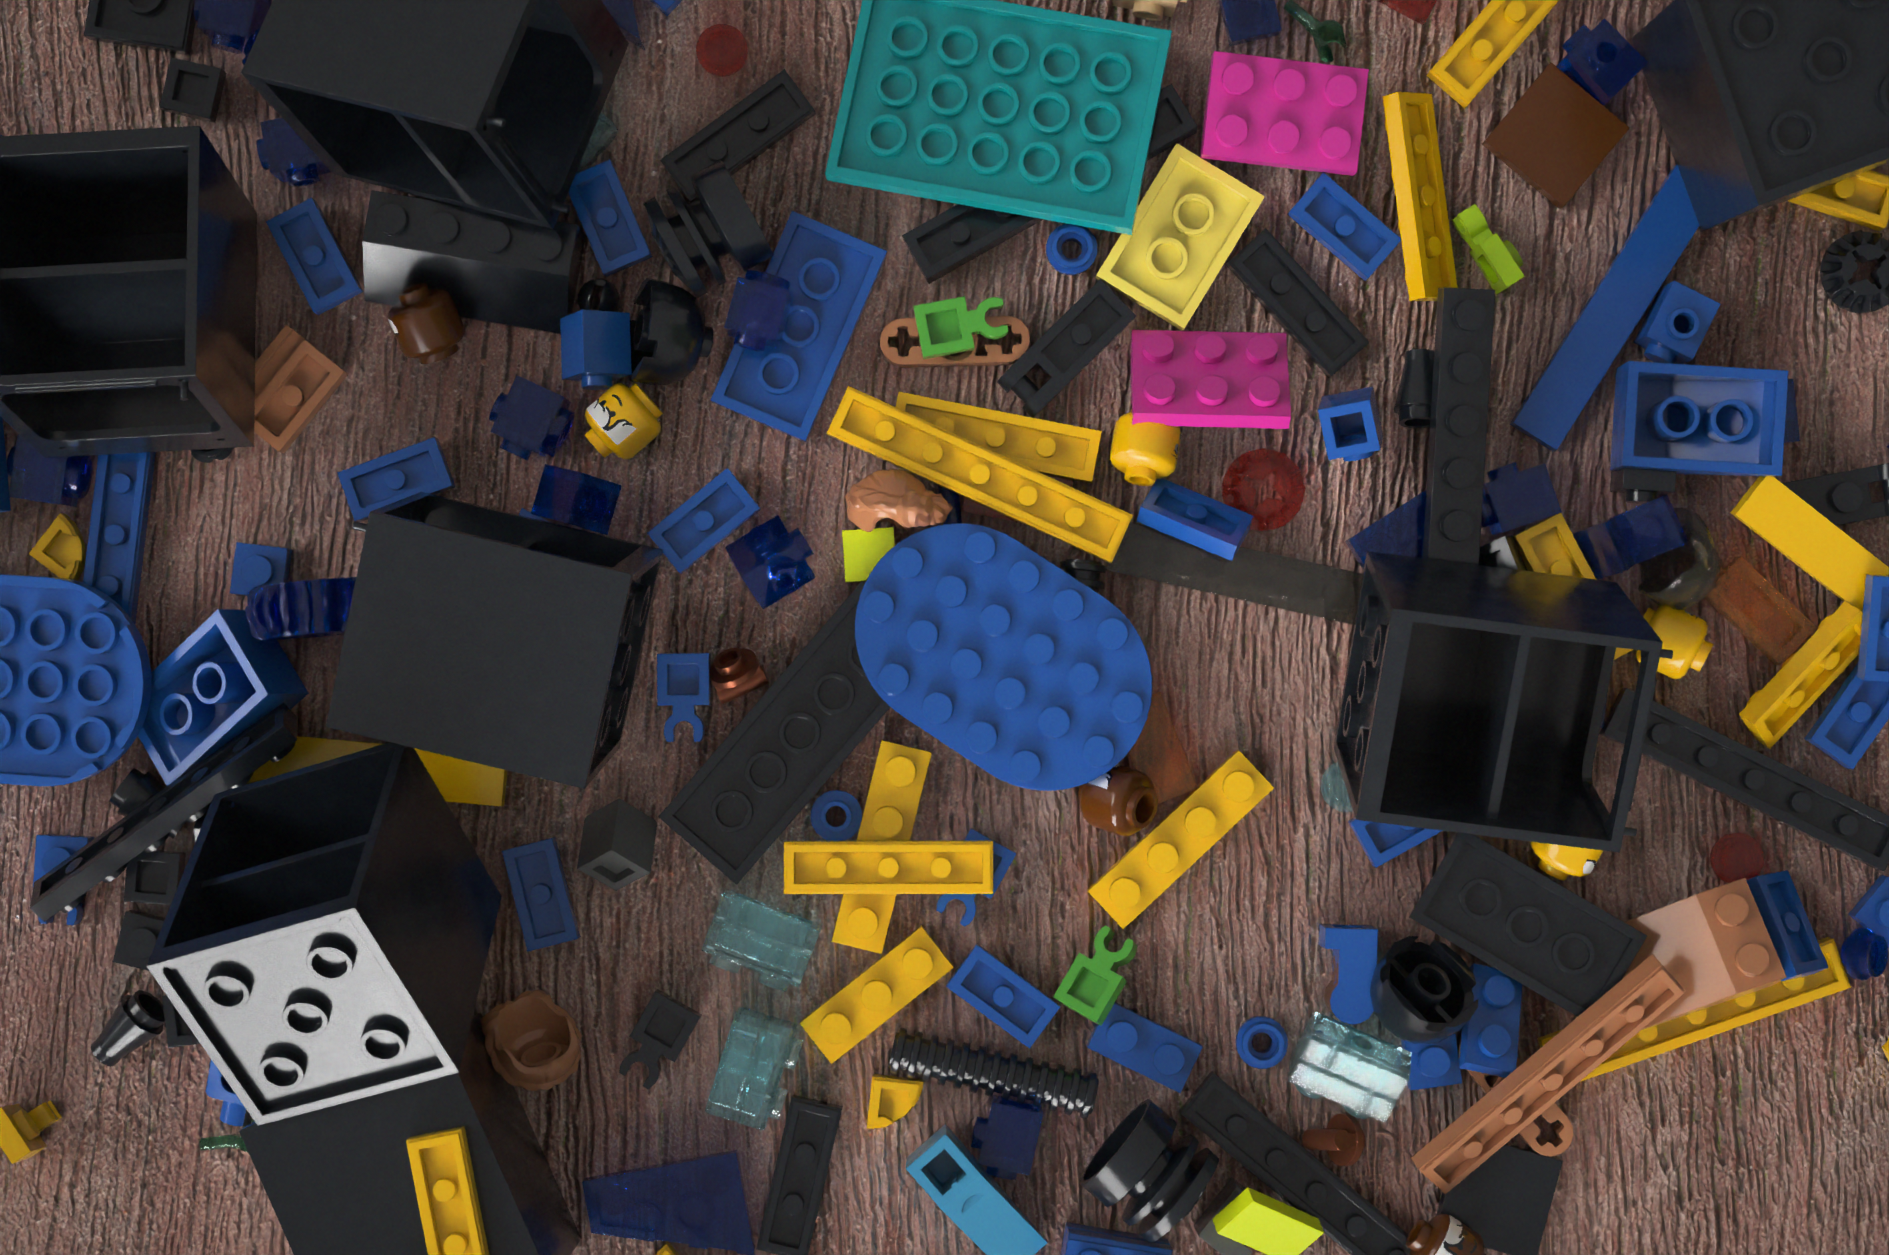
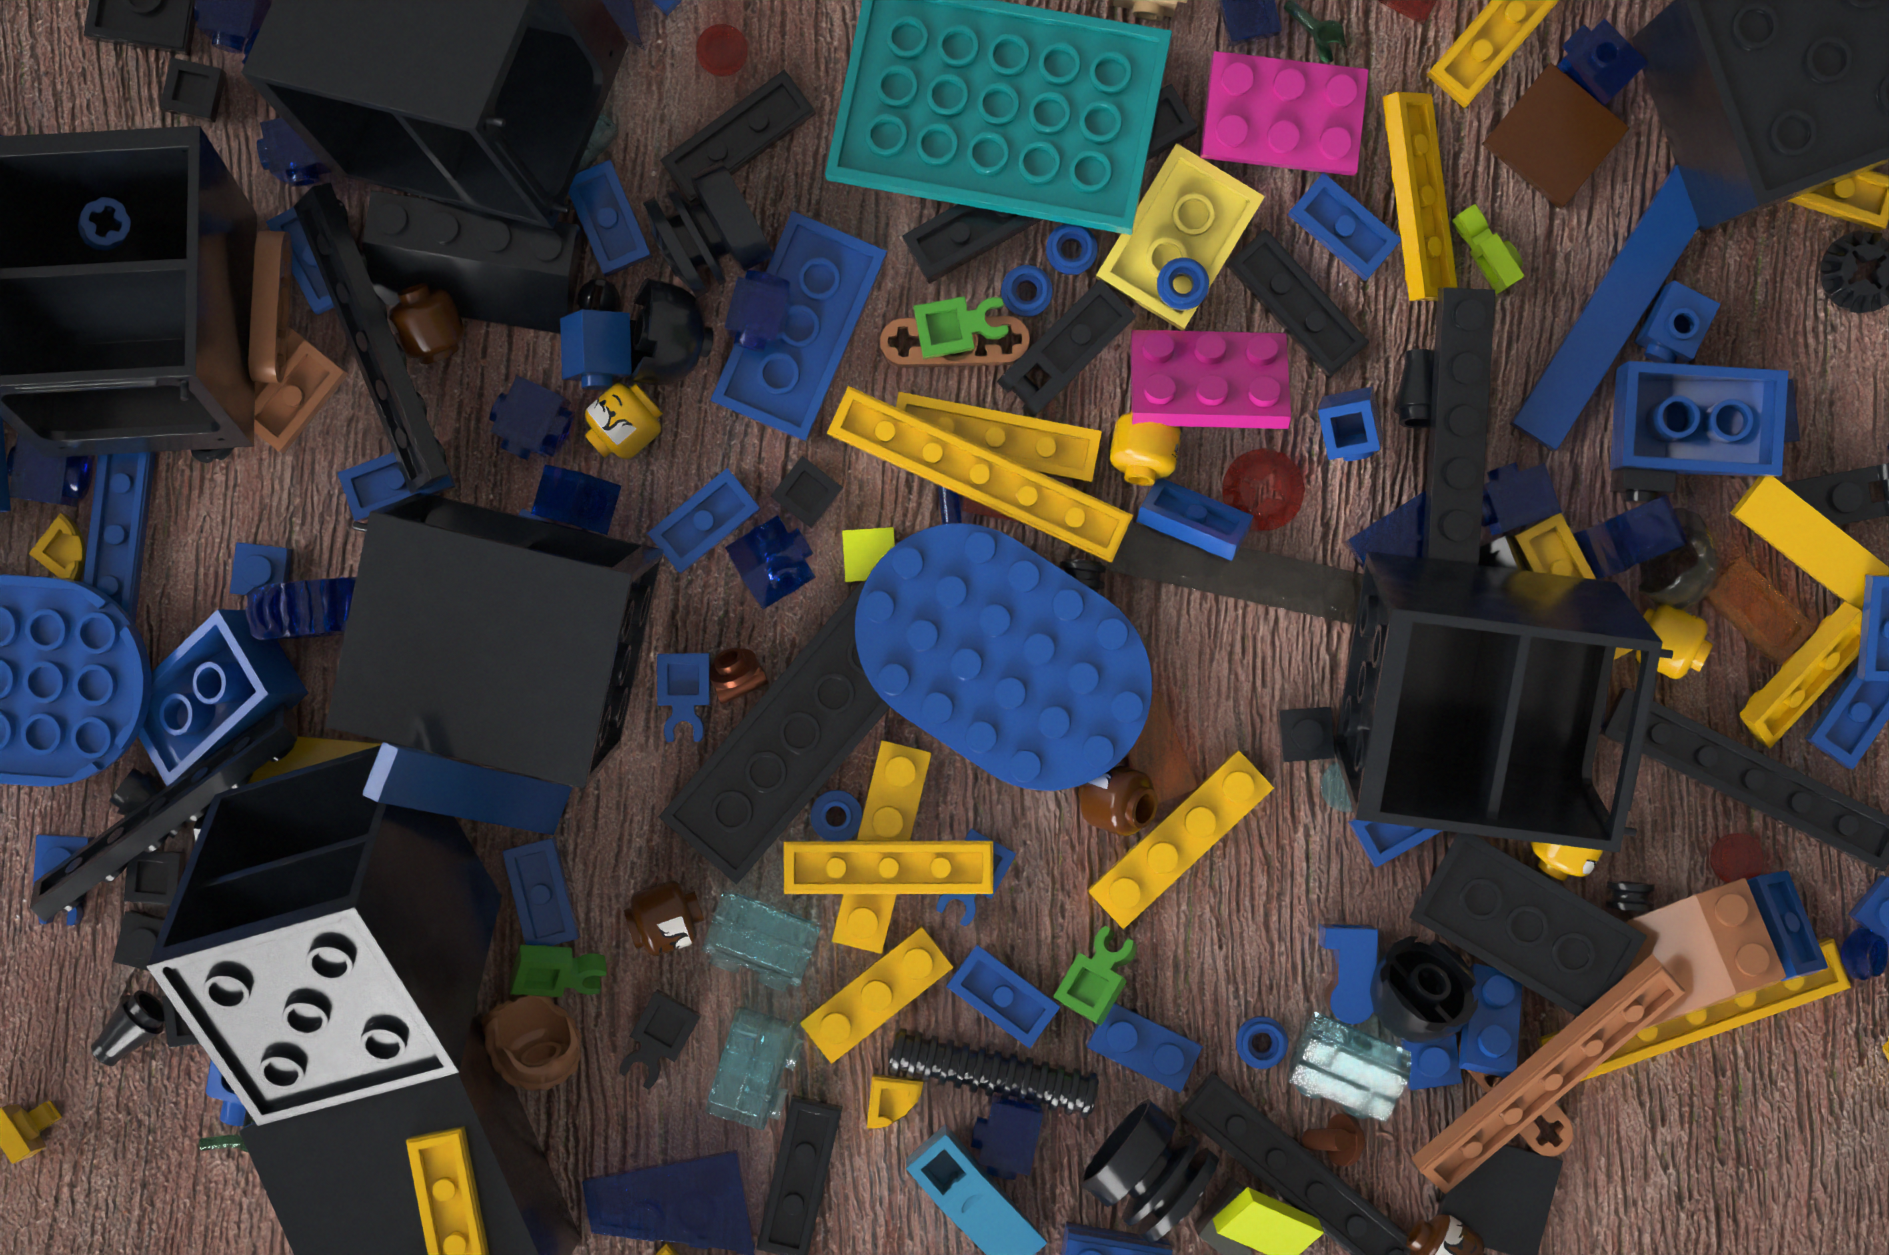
(94, 210): none -> blue bush
(270, 306): none -> nougat beam
(370, 338): none -> black plate
(465, 789): none -> blue tile
(549, 970): none -> bright green plate
(617, 844): dark grey panel -> none
(663, 918): none -> reddish brown head
(807, 492): none -> black plate
(894, 498): nougat hair -> none
(1031, 275): none -> blue plate
(1190, 269): none -> blue plate
(1305, 734): none -> black plate
(1630, 895): none -> black bush

